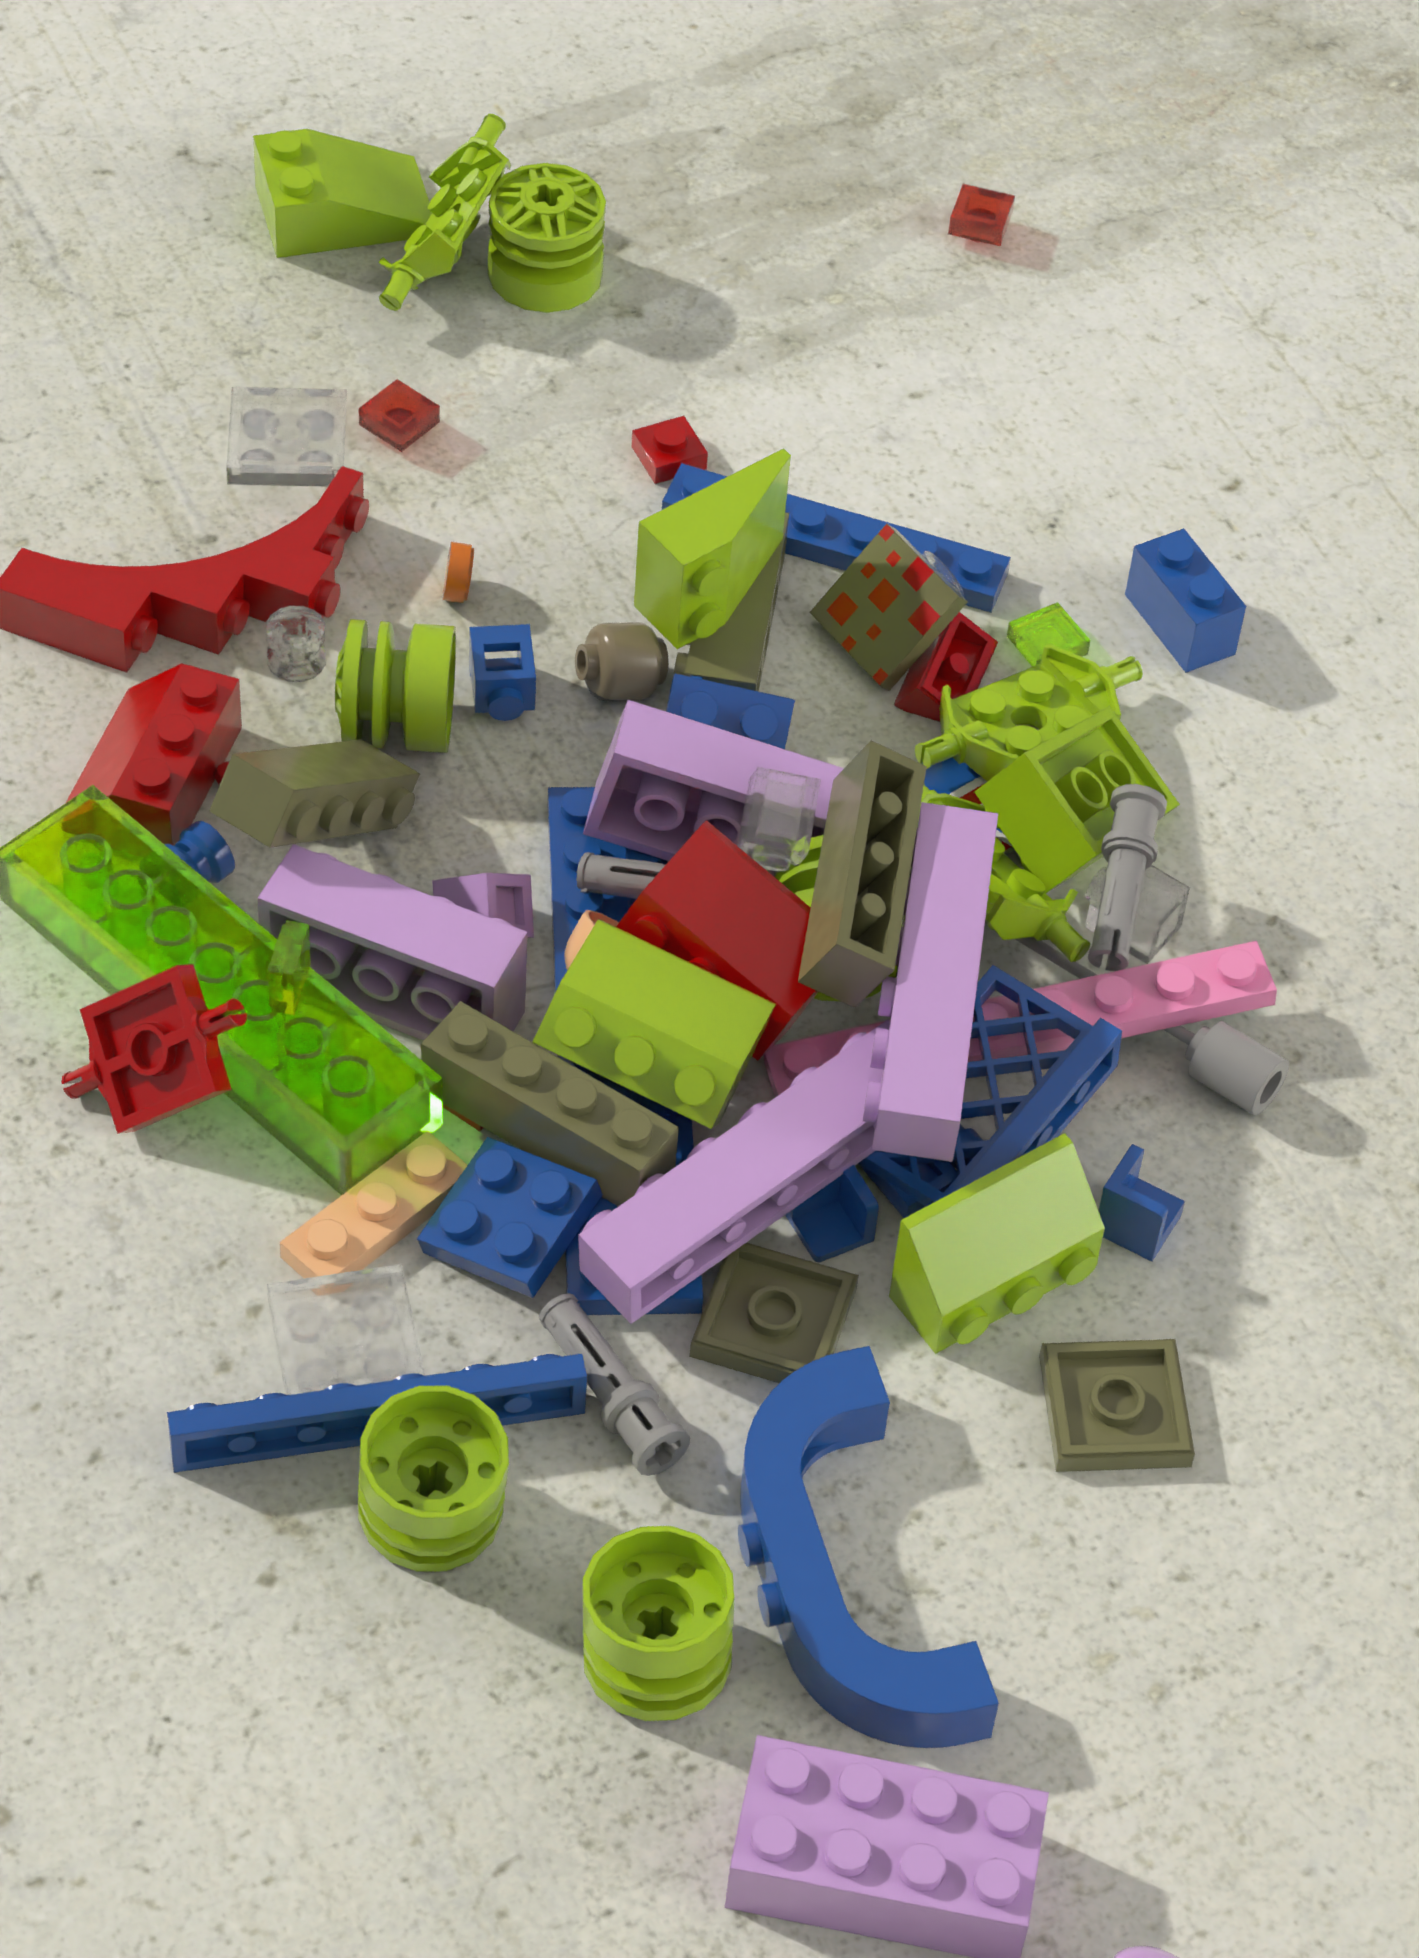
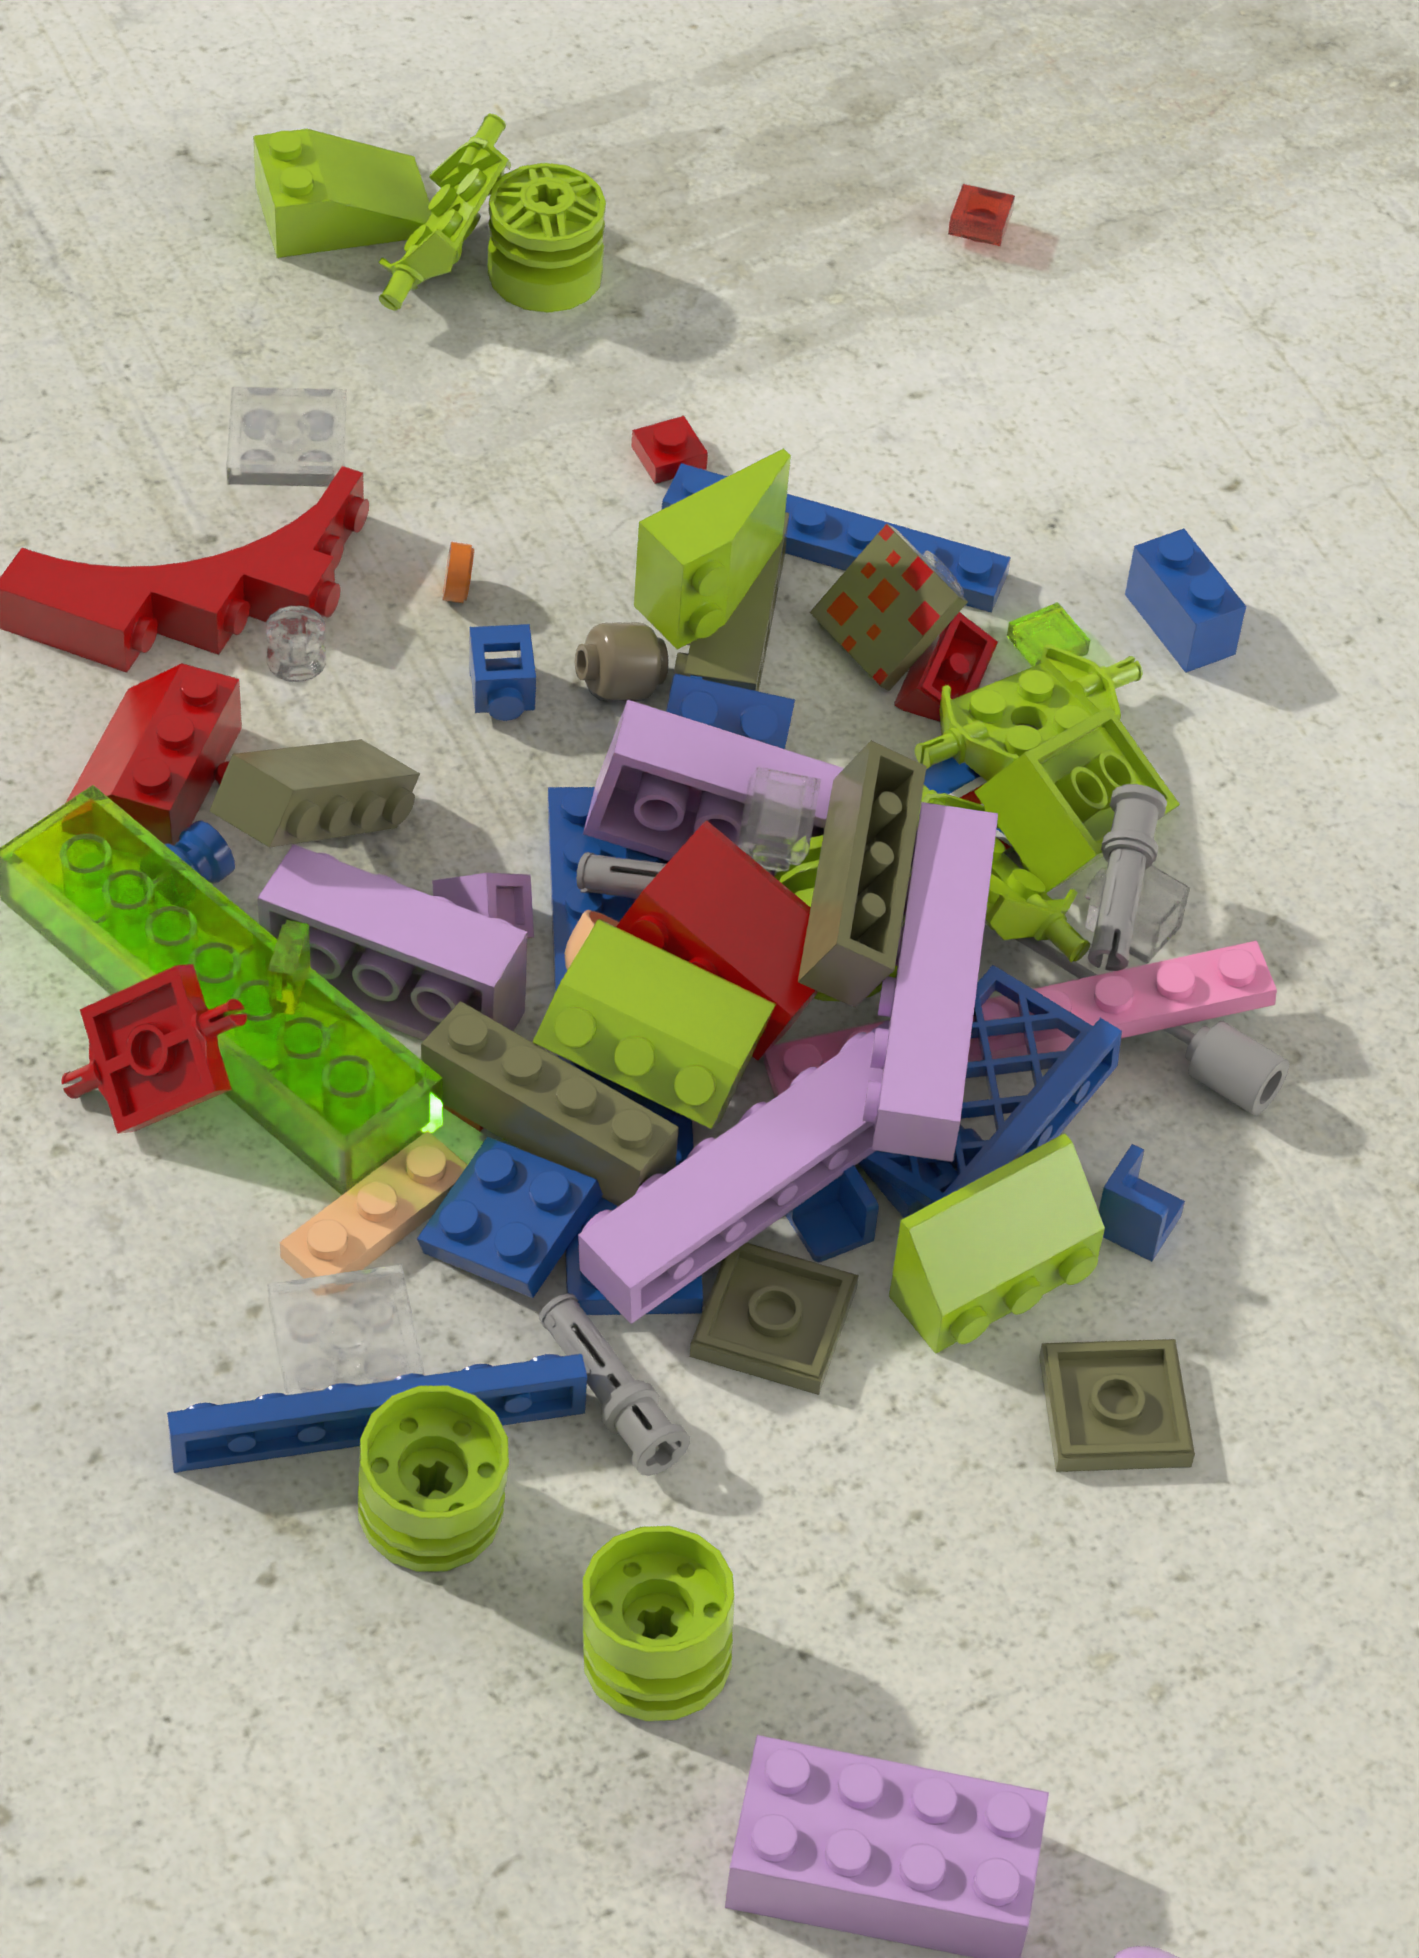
(397, 685): lime wheel -> none
(399, 415): clear red plate -> none
(874, 1689): blue arch -> none

